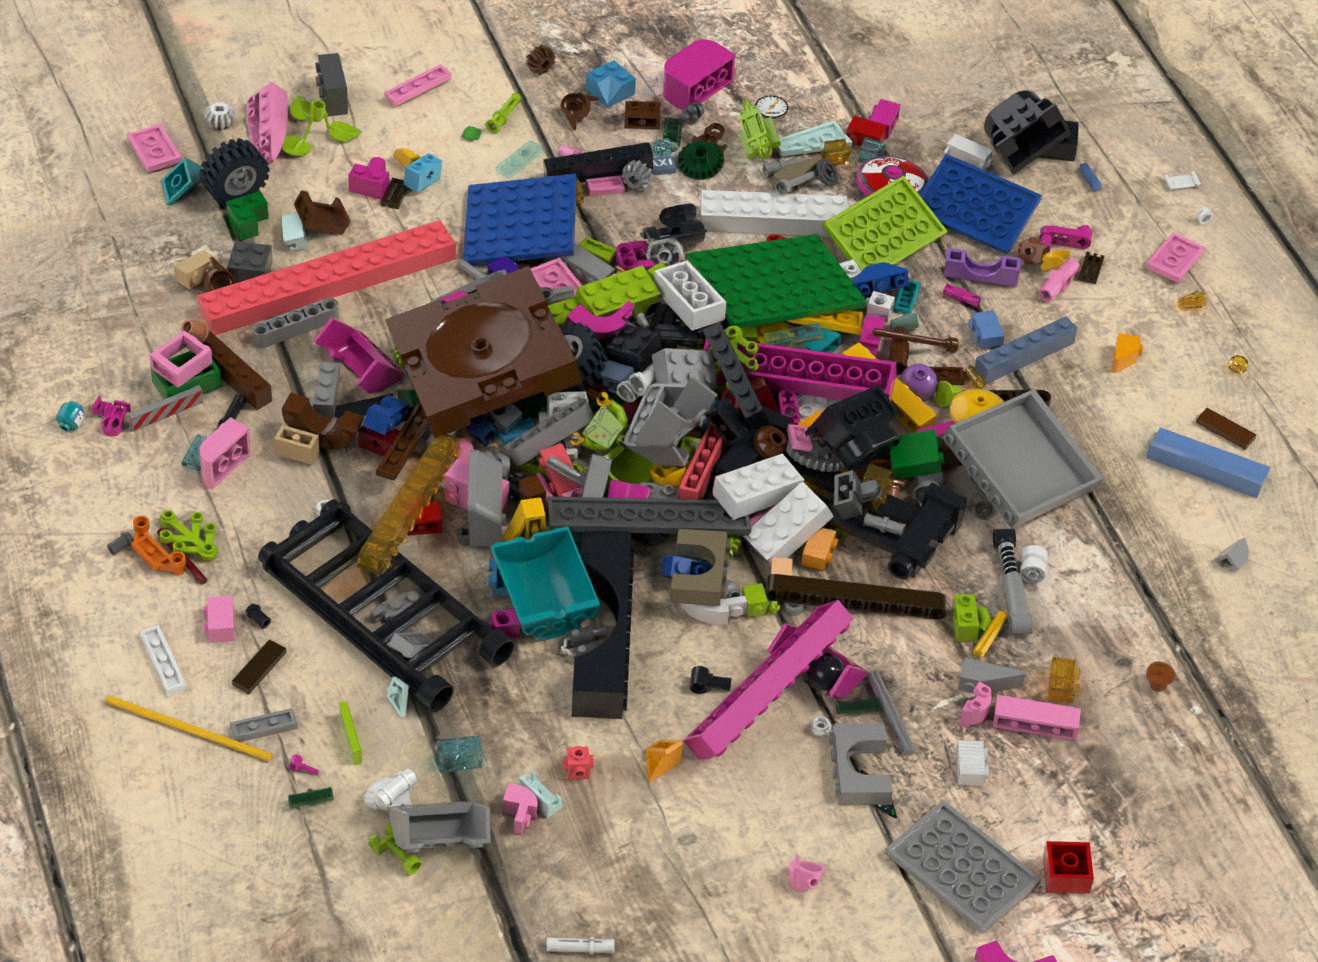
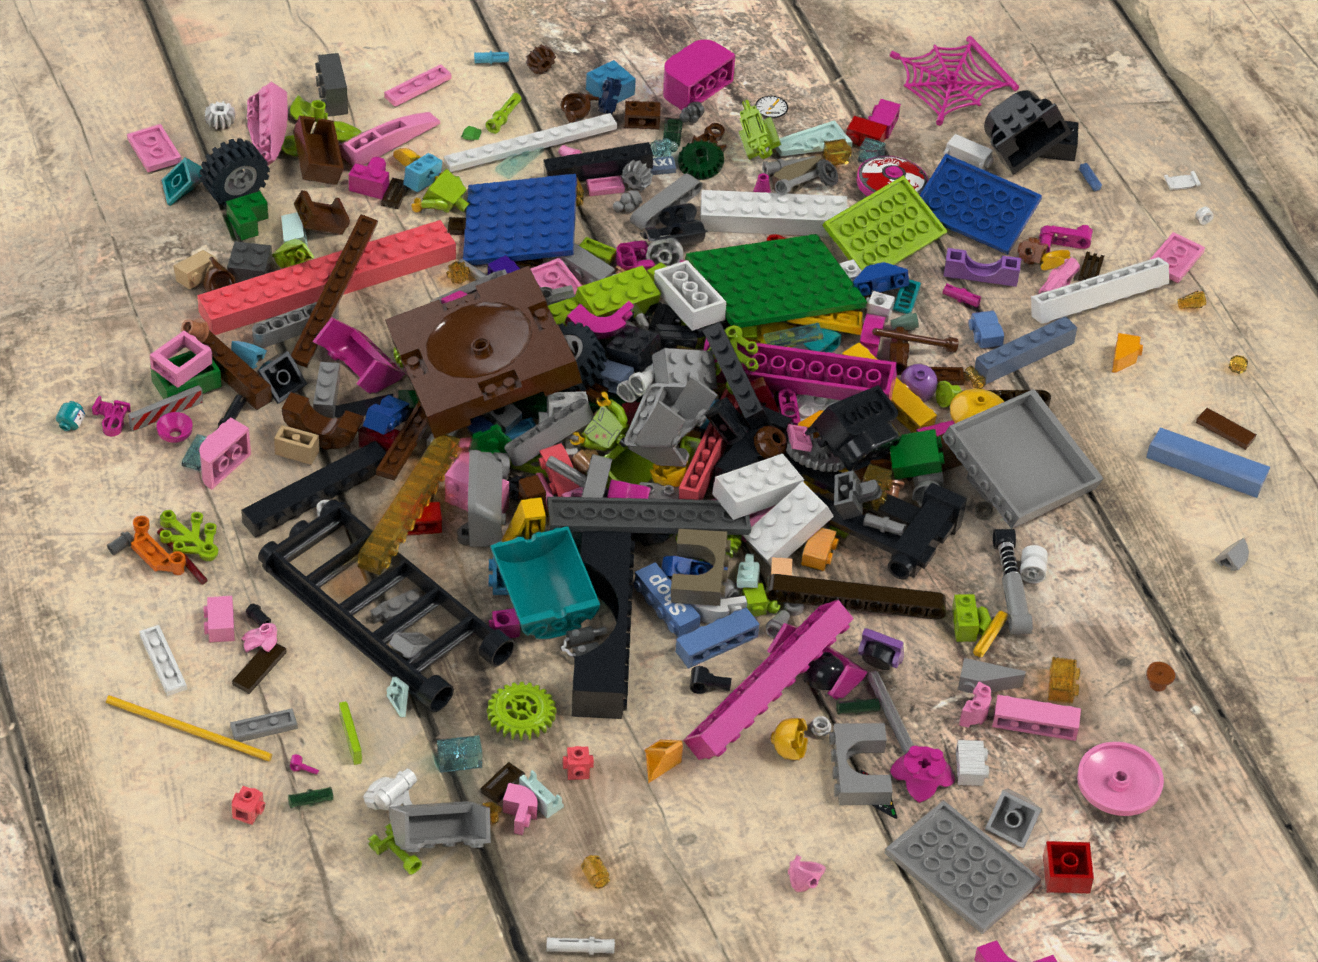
(174, 422): none -> dark pink piece
(247, 804): none -> coral brick
(248, 352): none -> medium azure brick
(263, 636): none -> bright pink plate
(282, 375): none -> black slope
(292, 253): none -> lime slope
(310, 490): none -> black brick
(319, 151): none -> reddish brown piece
(334, 289): none -> reddish brown plate
(385, 137): none -> bright pink wedge
(443, 194): none -> lime torso
(457, 226): none -> dark brown tile
(458, 272): none -> clear yellow gear
(490, 441): none -> green plate
(491, 57): none -> medium azure axle
(495, 810): none -> clear yellow plate
(497, 785): none -> dark brown tile
(521, 717): none -> lime gear
(530, 142): none -> white plate
(582, 459): none -> medium nougat piece
(595, 871): none -> clear yellow brick
(610, 88): none -> dark blue hinge
(628, 201): none -> light grey piece
(657, 592): none -> medium blue brick
(675, 194): none -> light grey beam
(717, 637): none -> medium blue brick
(748, 573): none -> light aqua hinge
(762, 184): none -> dark pink cone
(776, 623): none -> light grey cone
(790, 738): none -> yellow cylinder
(881, 650): none -> piece
(923, 771): none -> dark pink brick
(951, 80): none -> dark pink animal
(1013, 817): none -> light grey slope
(1099, 290): none -> white brick
(1120, 778): none -> bright pink dish

